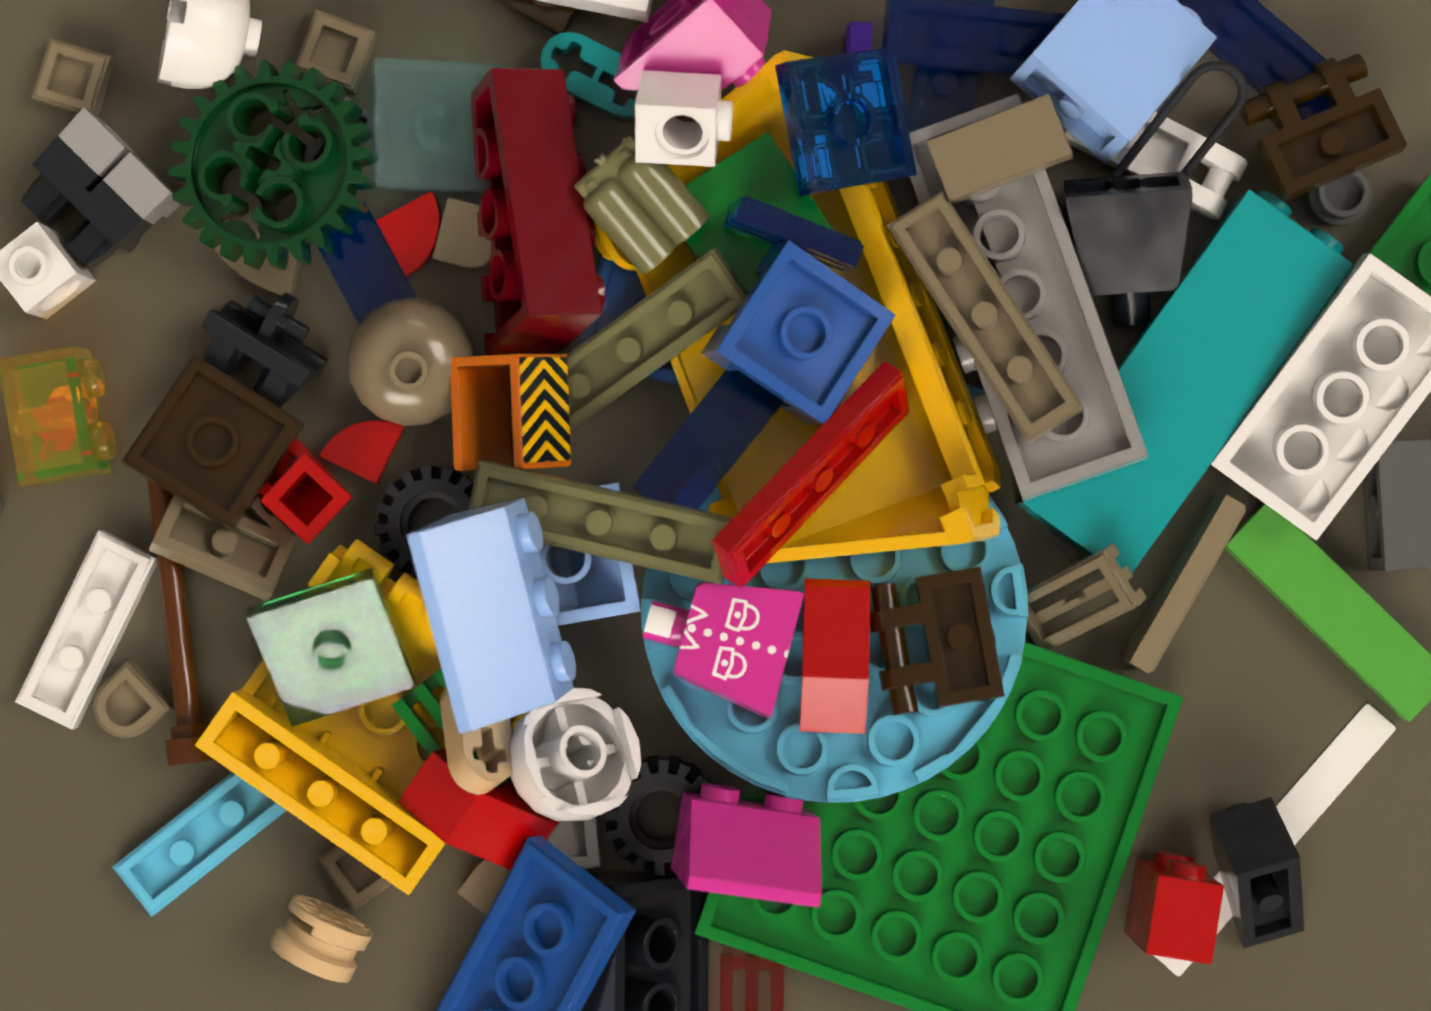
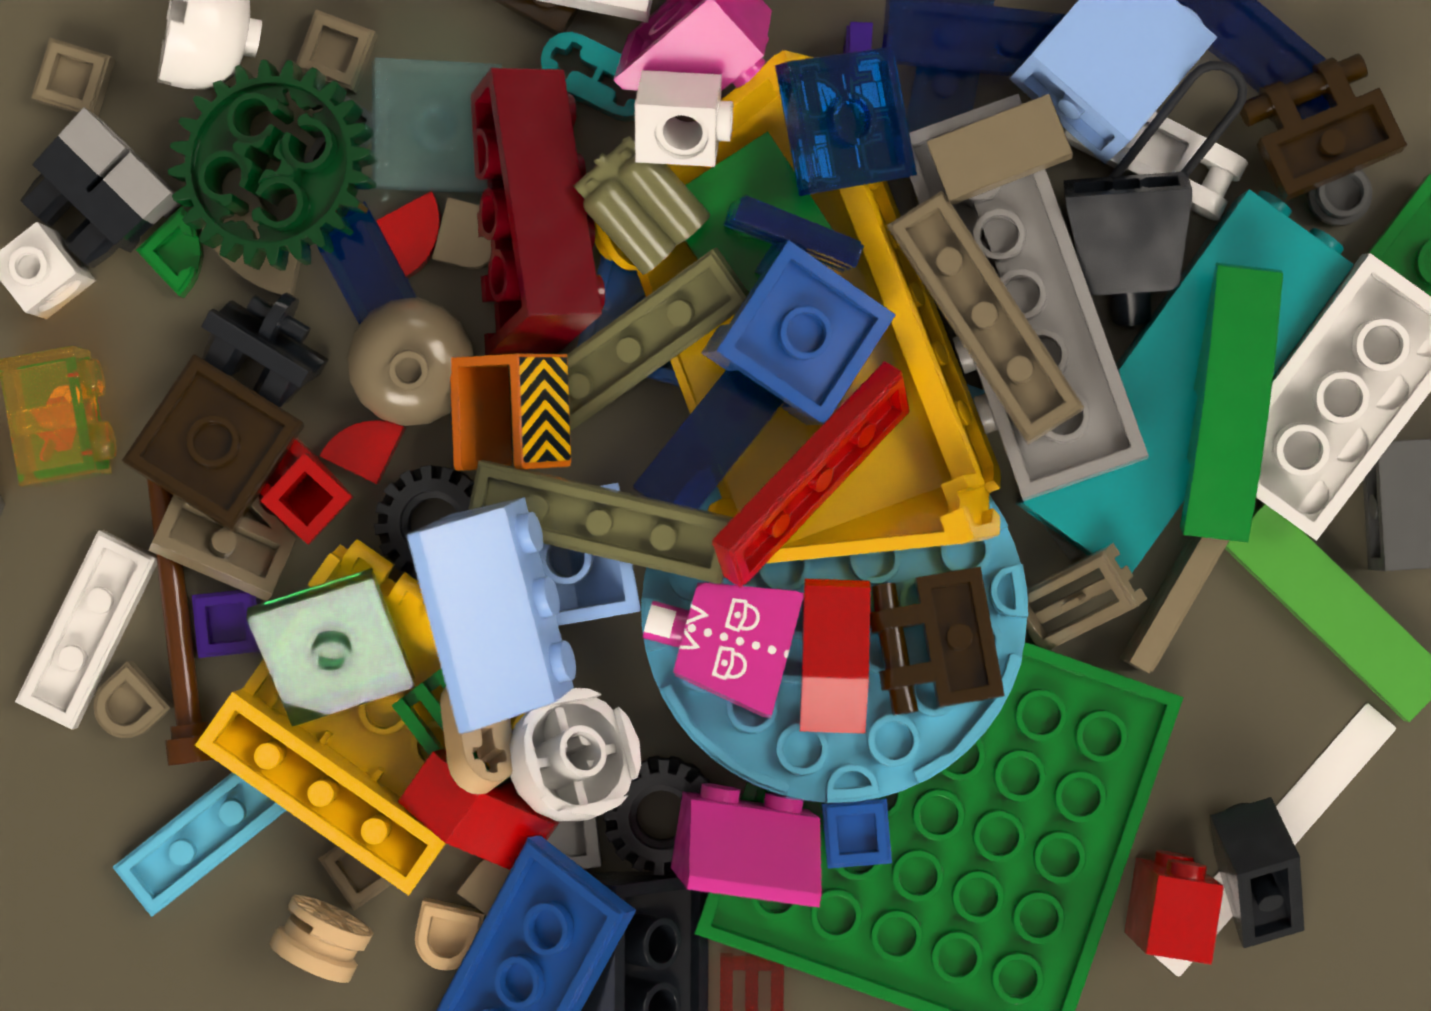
(175, 253): none -> green tile
(222, 623): none -> dark purple tile
(446, 932): none -> tan tile
(856, 833): none -> blue tile
(1232, 402): none -> green slope

